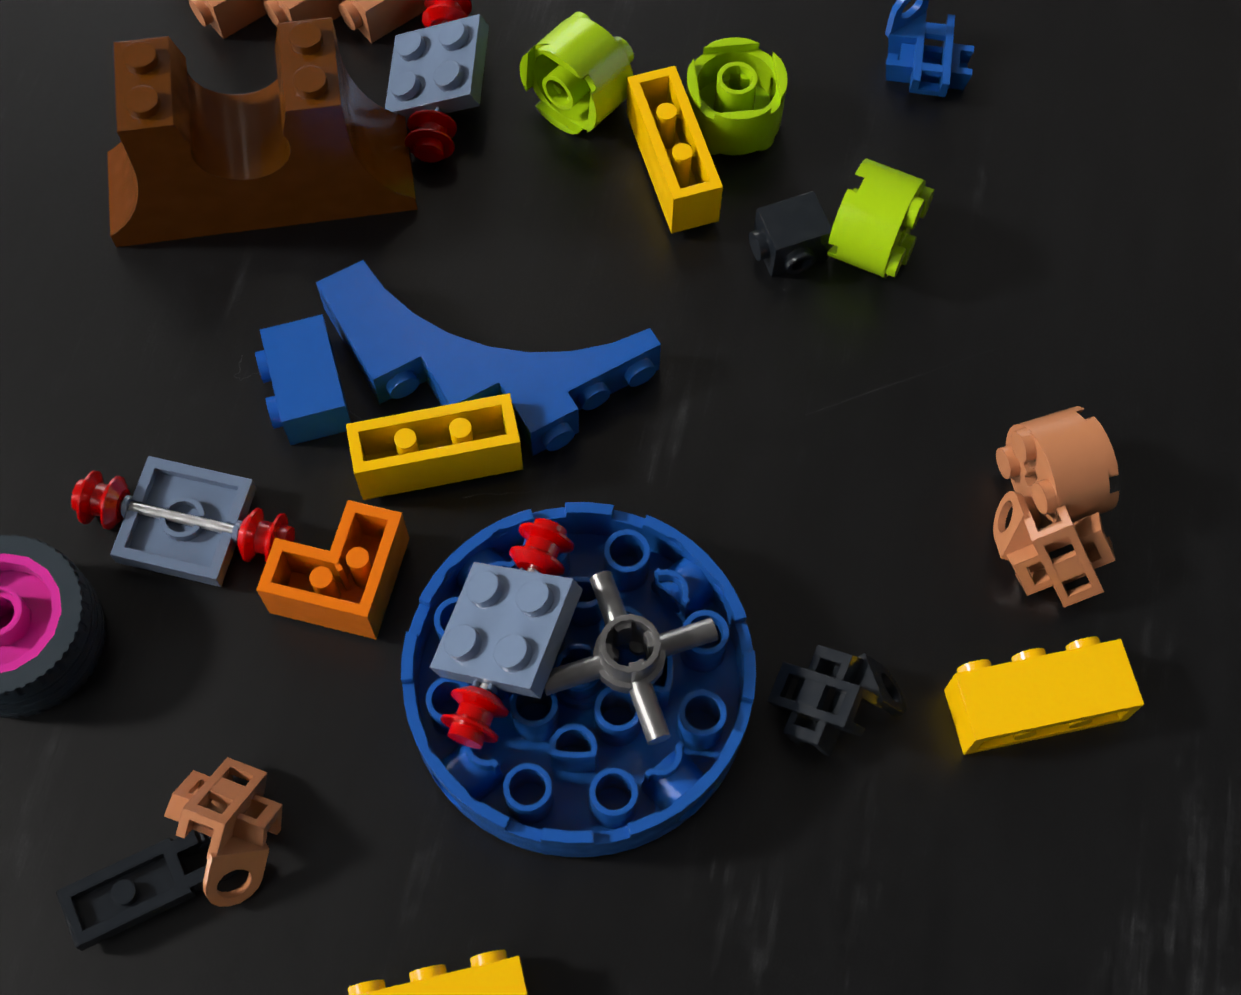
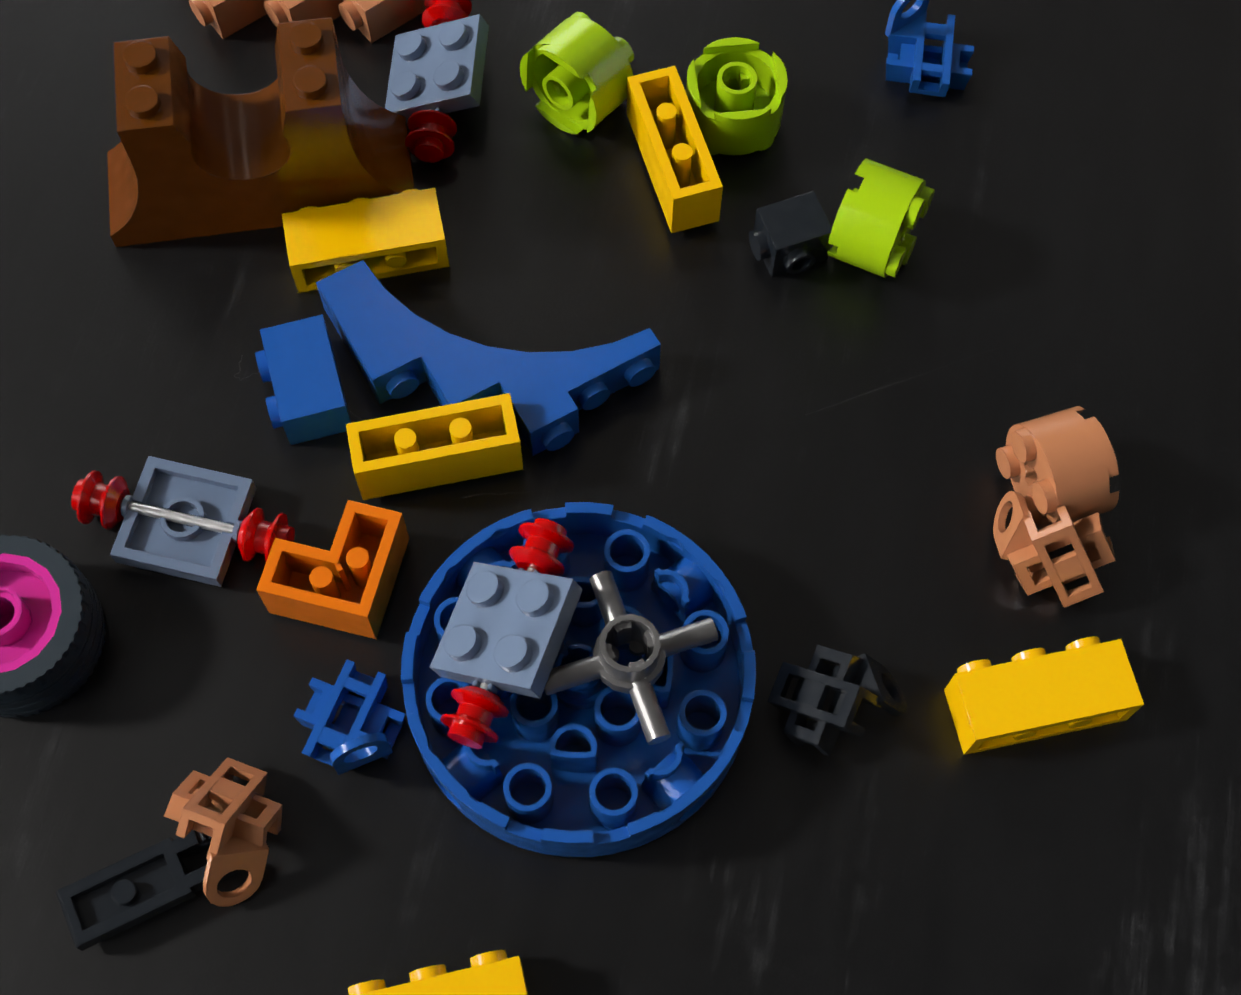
(359, 727): none -> blue piece
(388, 232): none -> yellow brick

